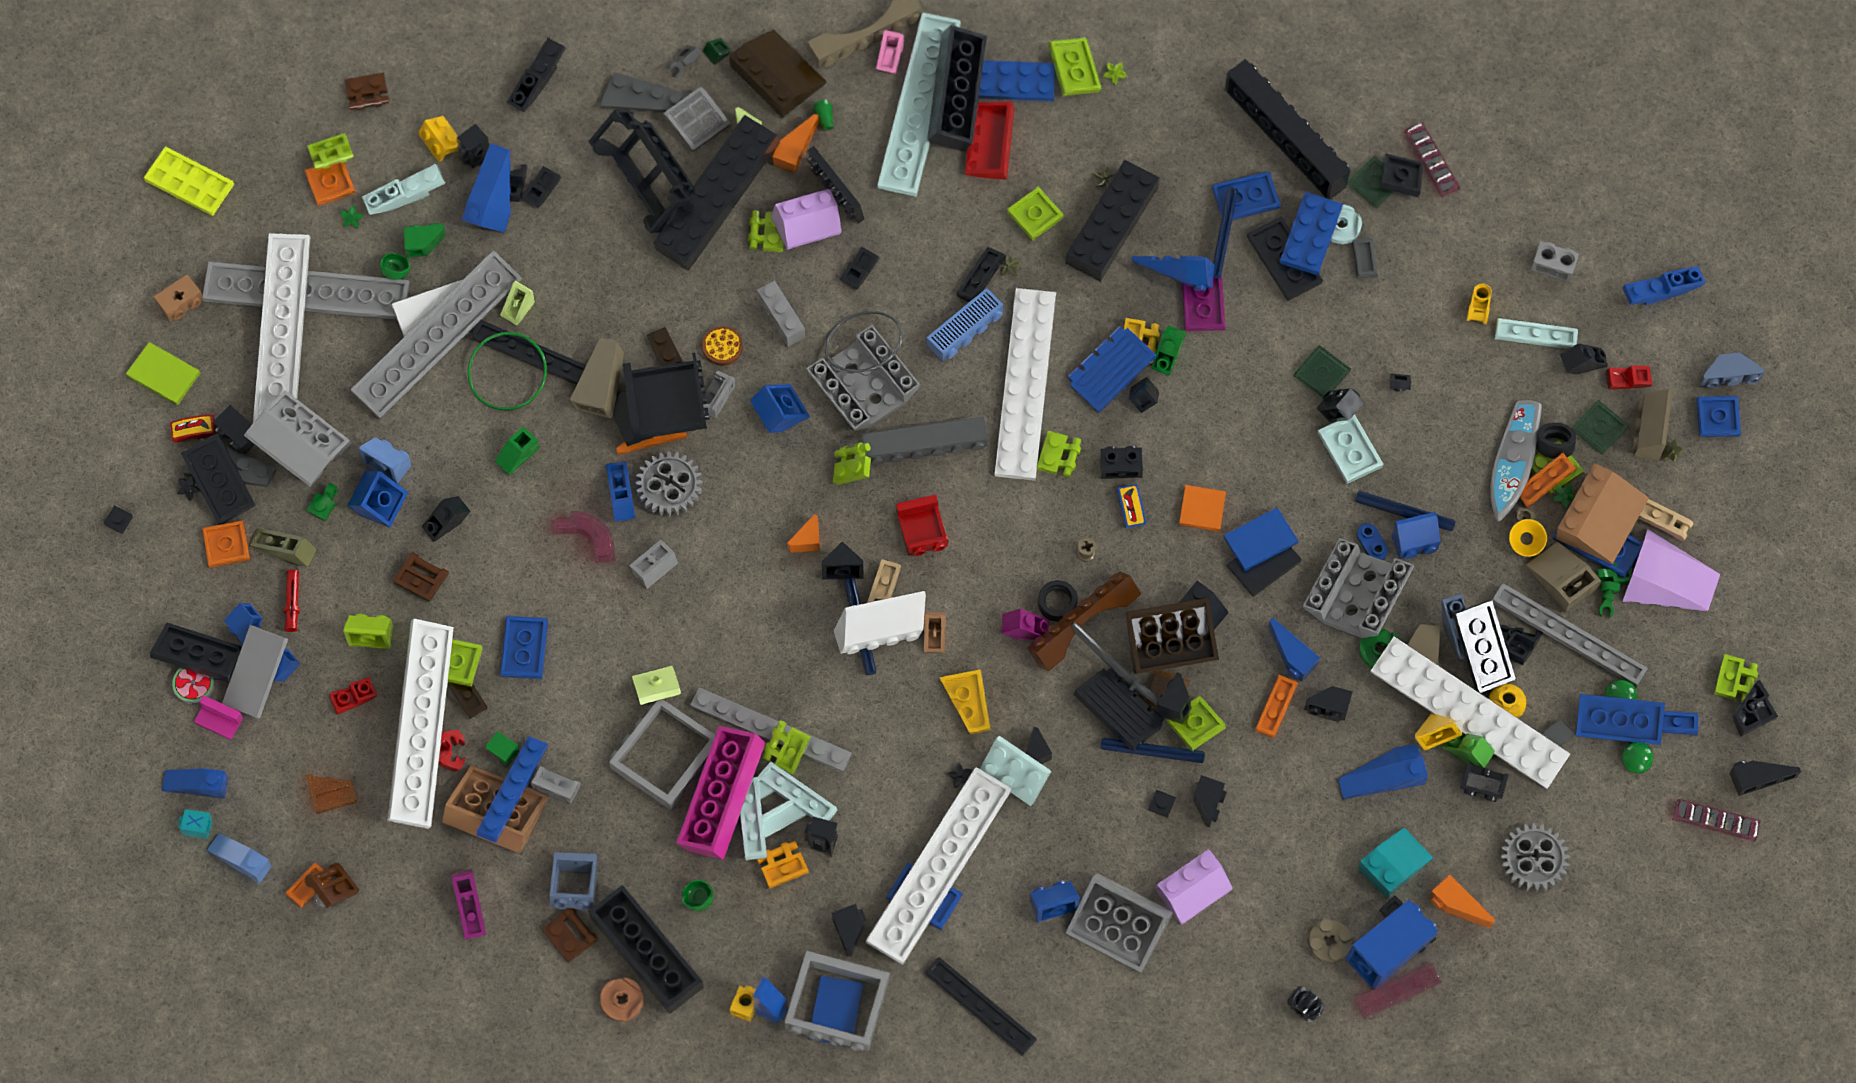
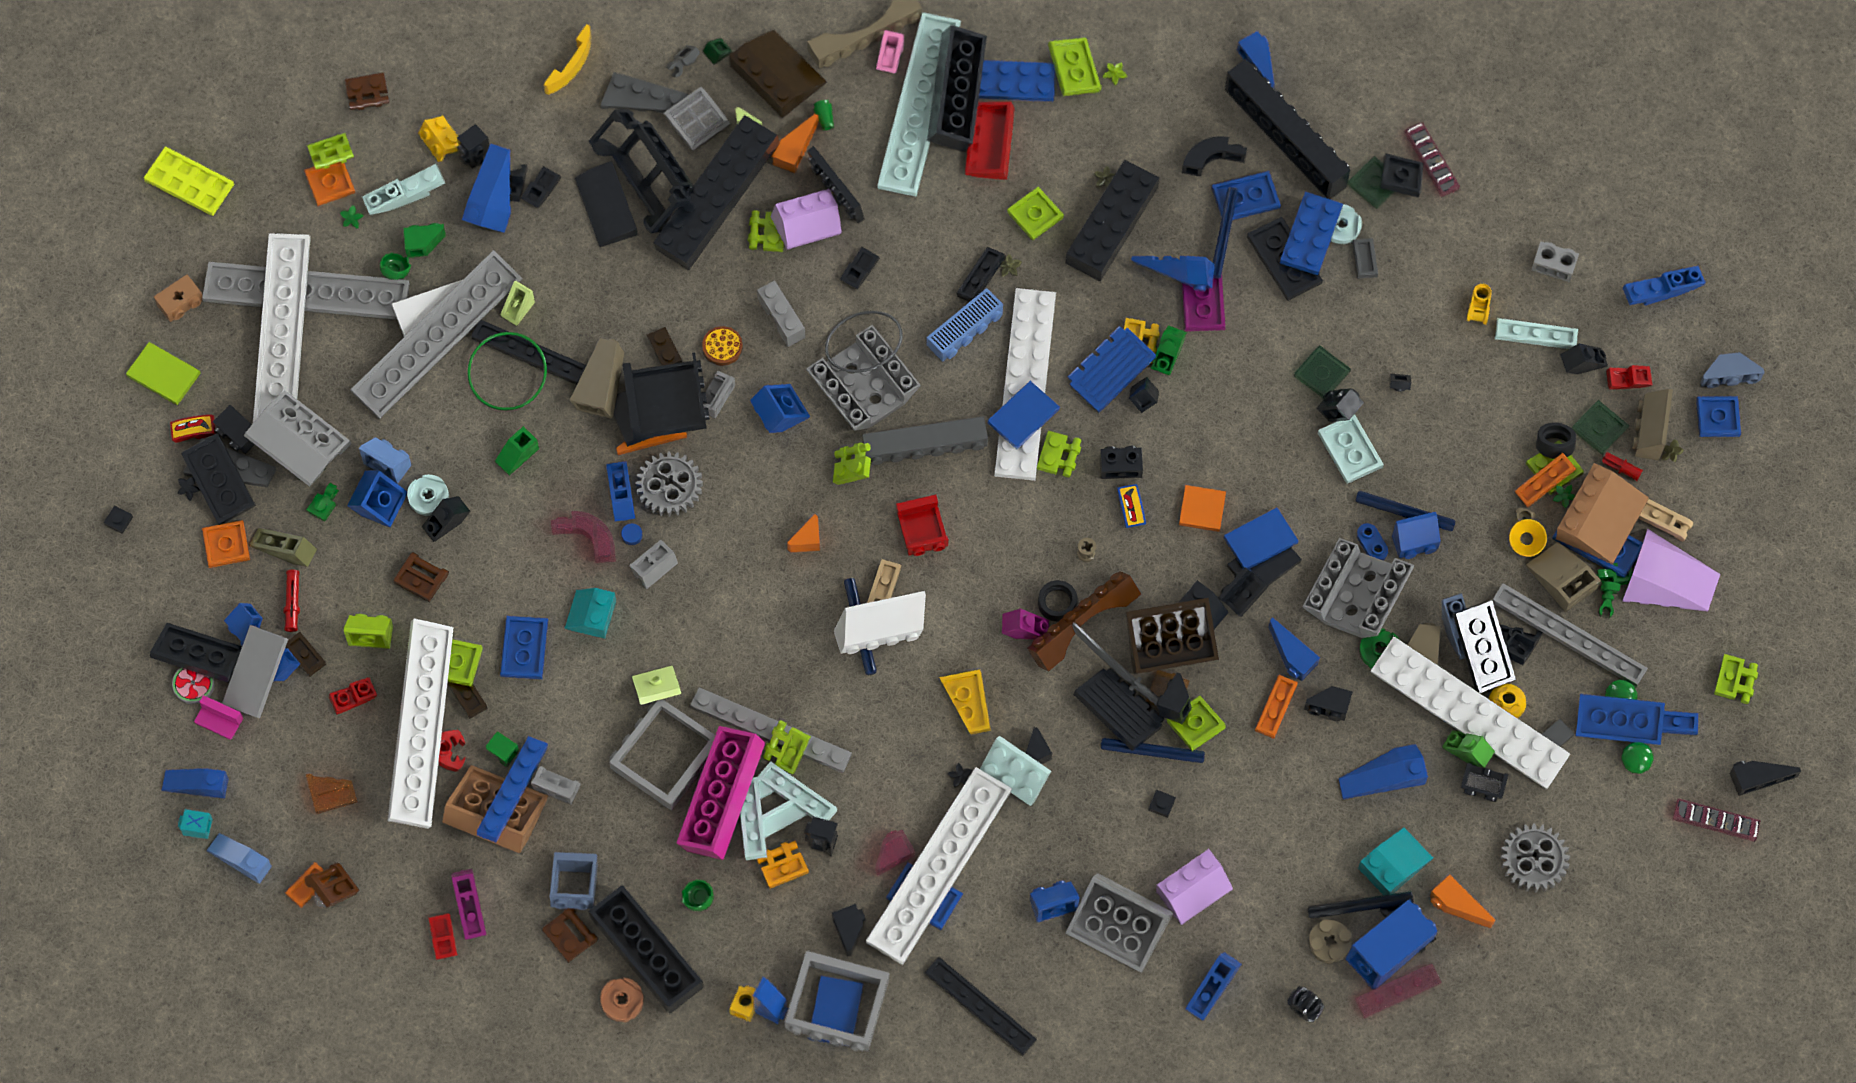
(305, 653): none -> dark brown plate
(422, 486): none -> light aqua plate
(443, 936): none -> red slope
(537, 76): black slope -> none
(560, 79): none -> yellow slope
(591, 612): none -> teal slope
(606, 204): none -> black slope
(631, 534): none -> blue tile
(842, 564): black slope -> none
(894, 851): none -> clear pink slope
(934, 632): medium nougat slope -> none
(1023, 415): none -> blue tile
(1207, 797): black slope -> none
(1211, 150): none -> black arch
(1213, 985): none -> blue slope
(1243, 591): none -> black bracket
(1256, 51): none -> blue slope
(1359, 904): none -> black axle
(1436, 731): yellow slope -> none
(1515, 457): piece -> none
(1622, 466): none -> red axle
(1754, 710): black slope -> none

